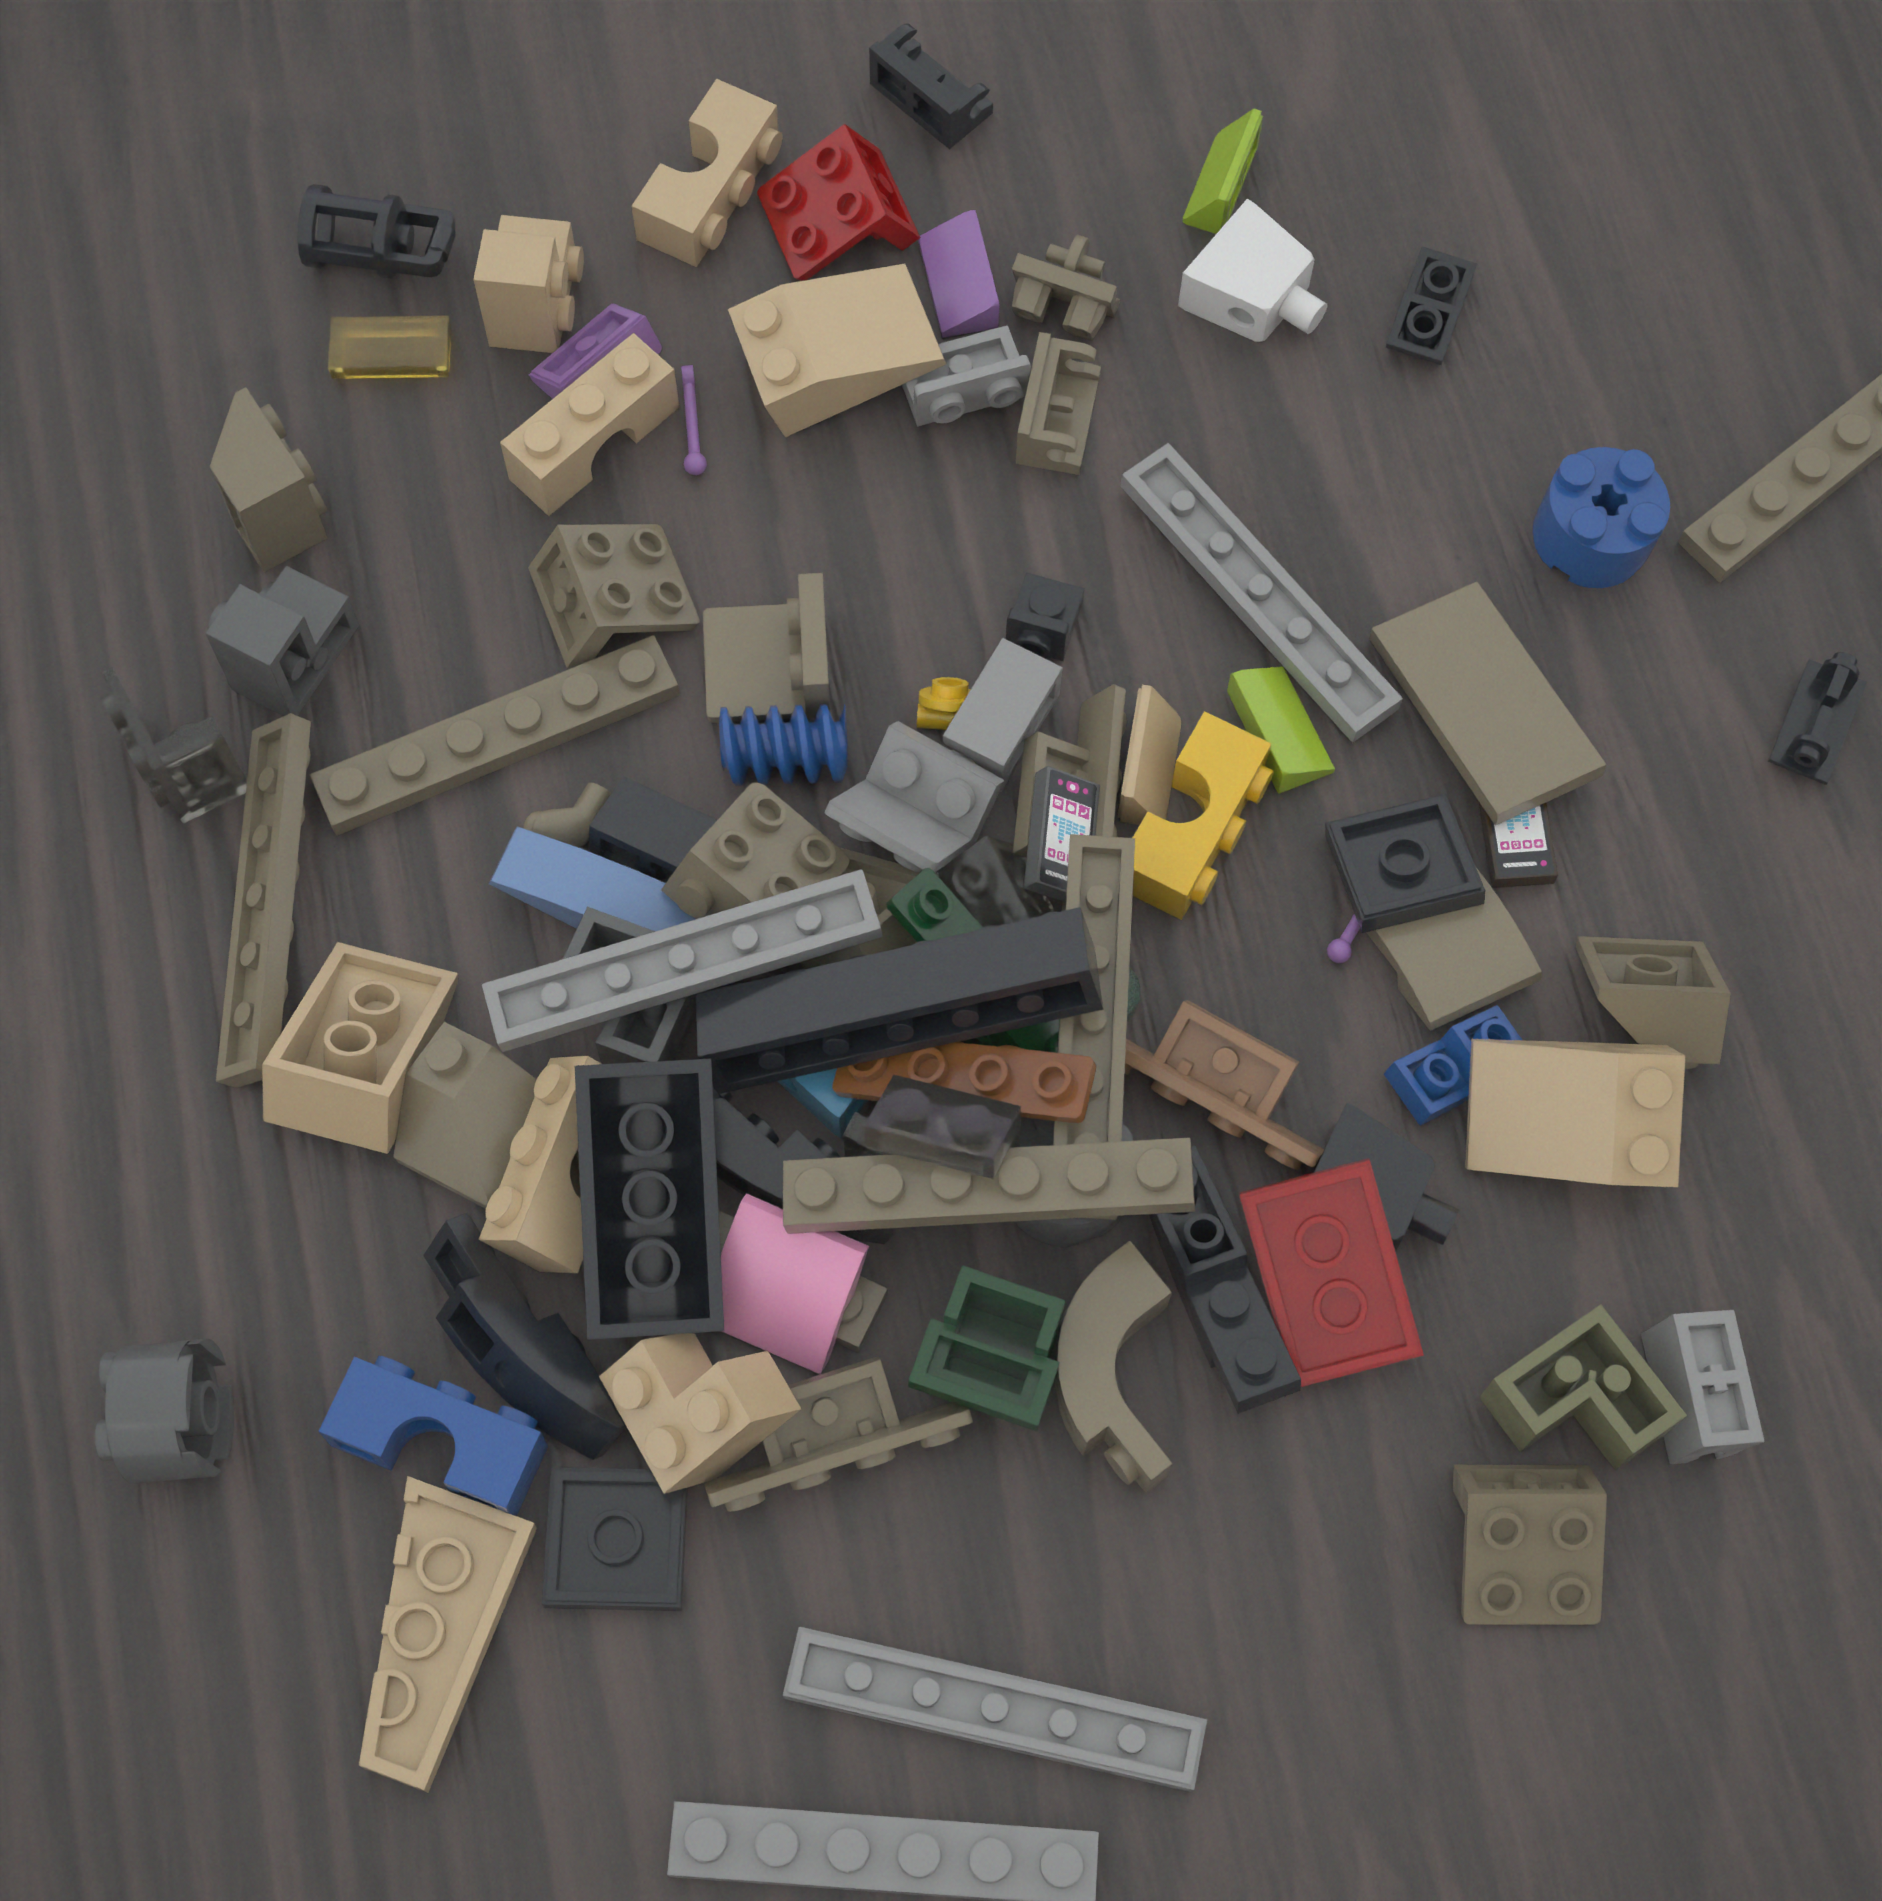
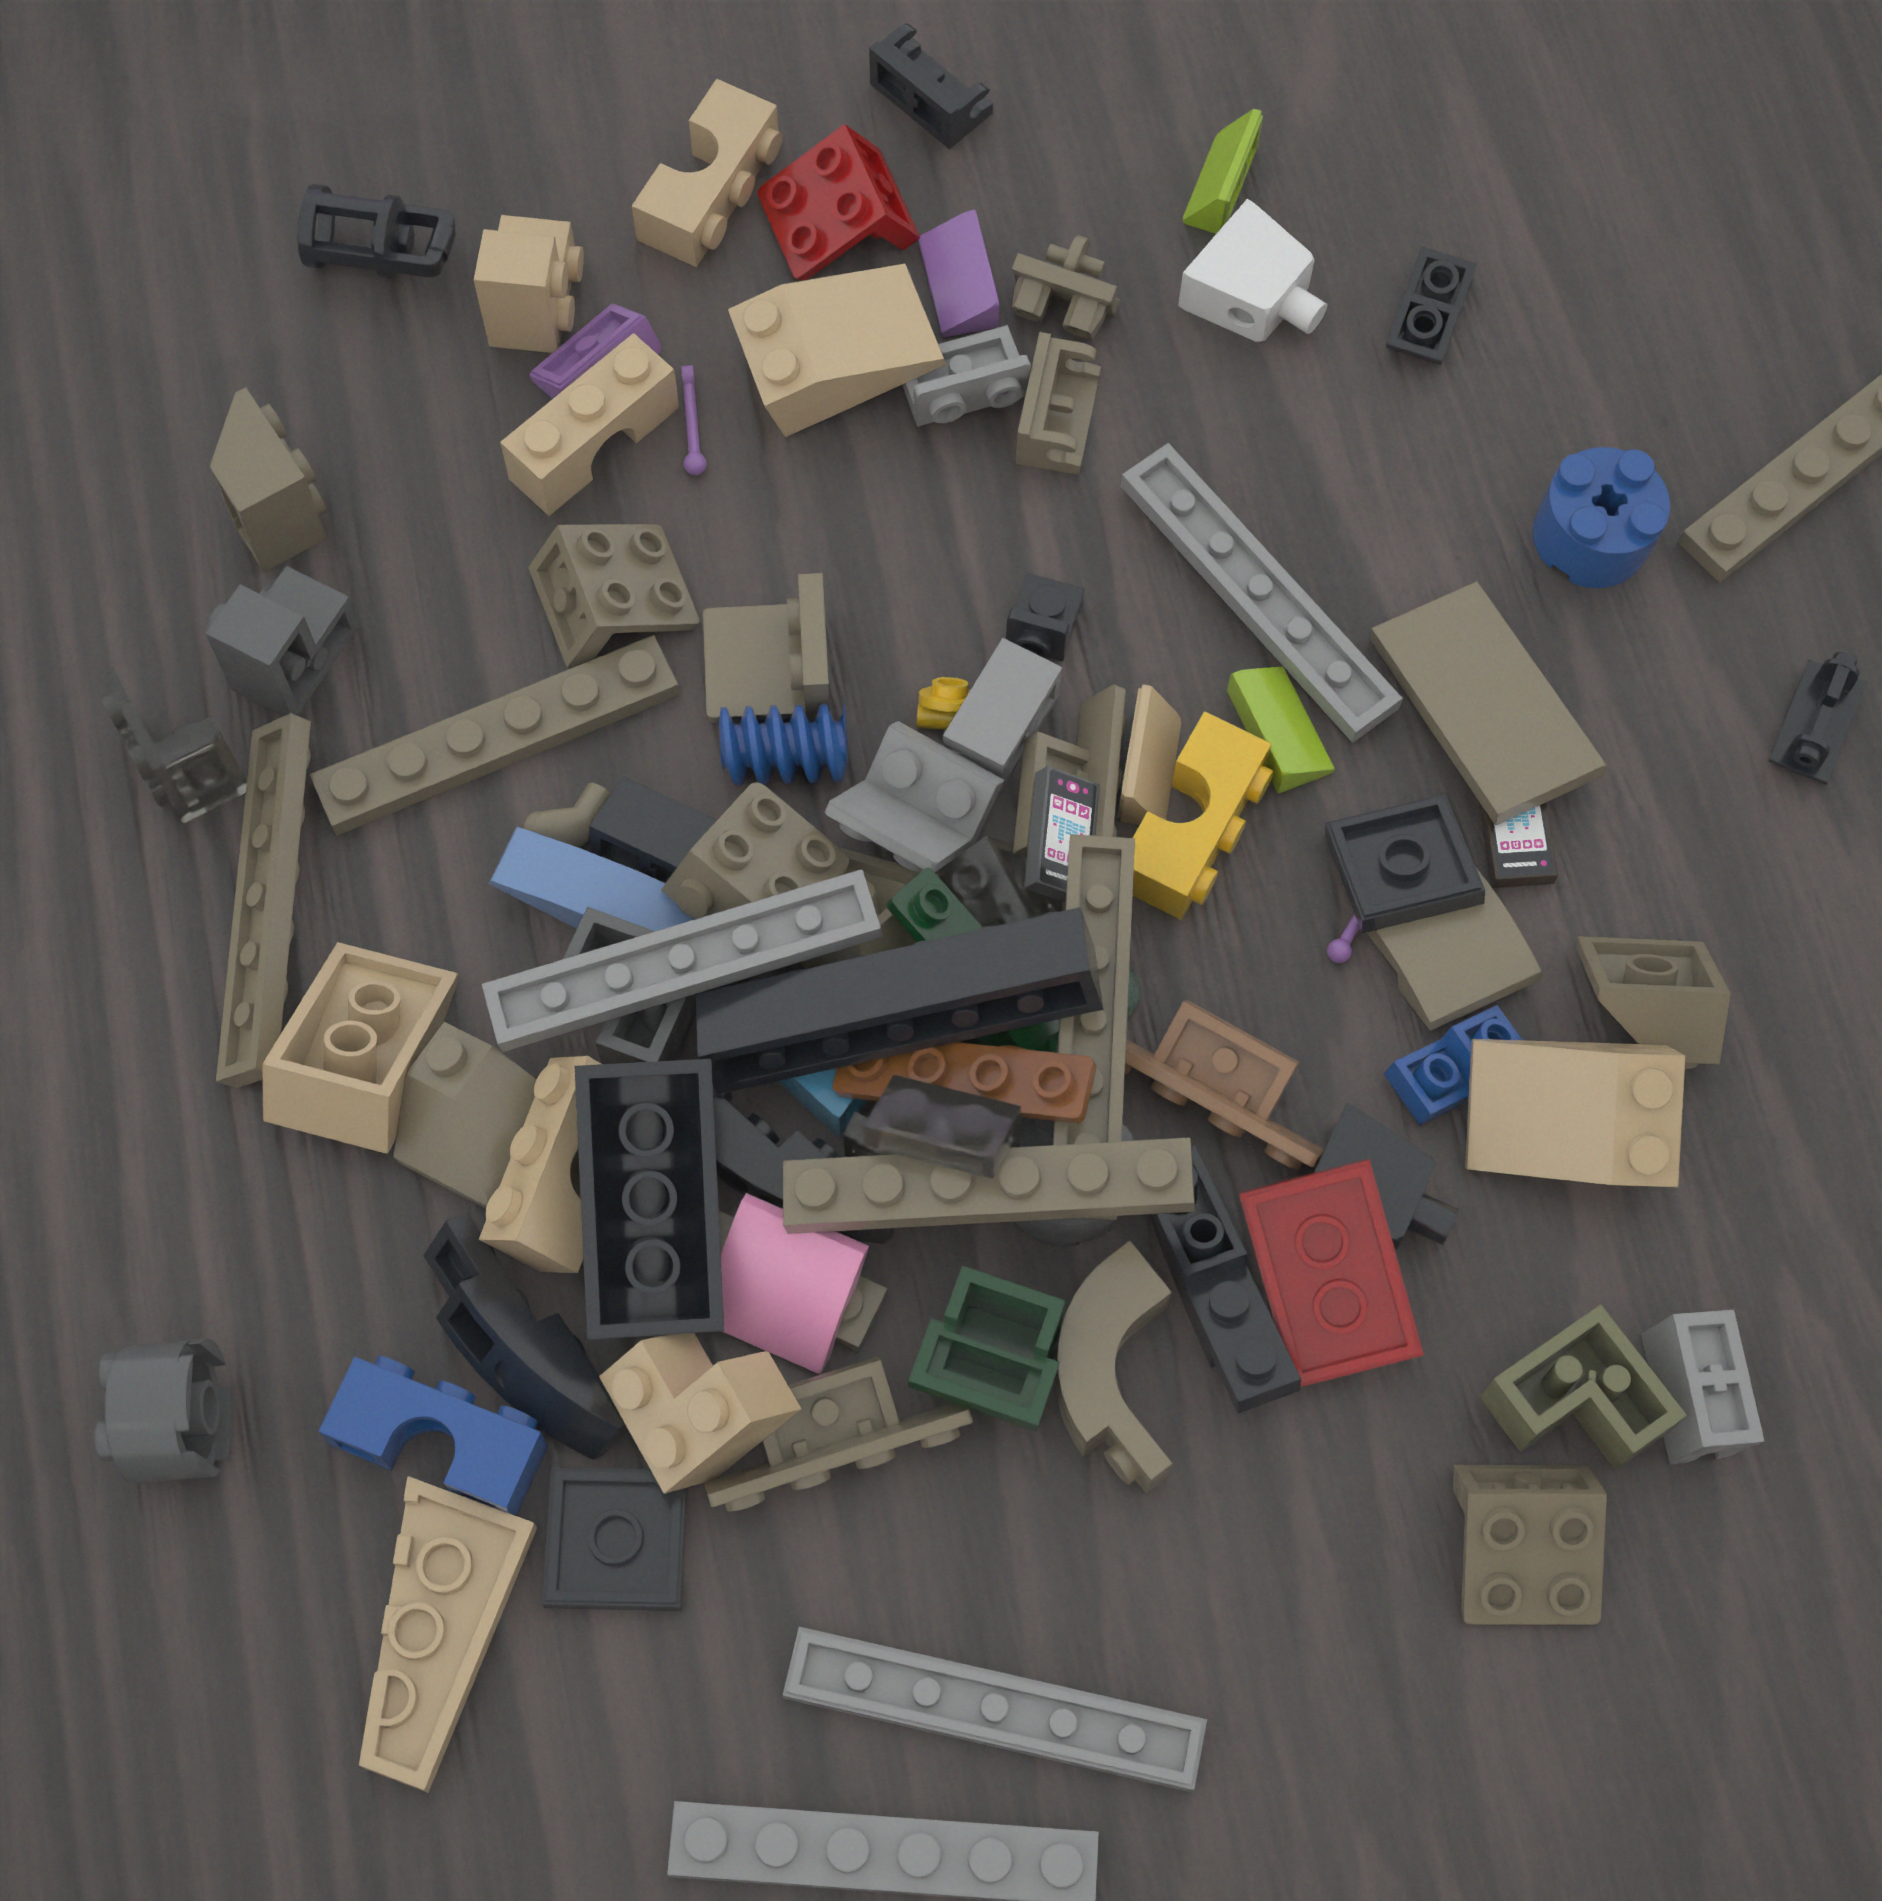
(389, 347): clear yellow tile -> none

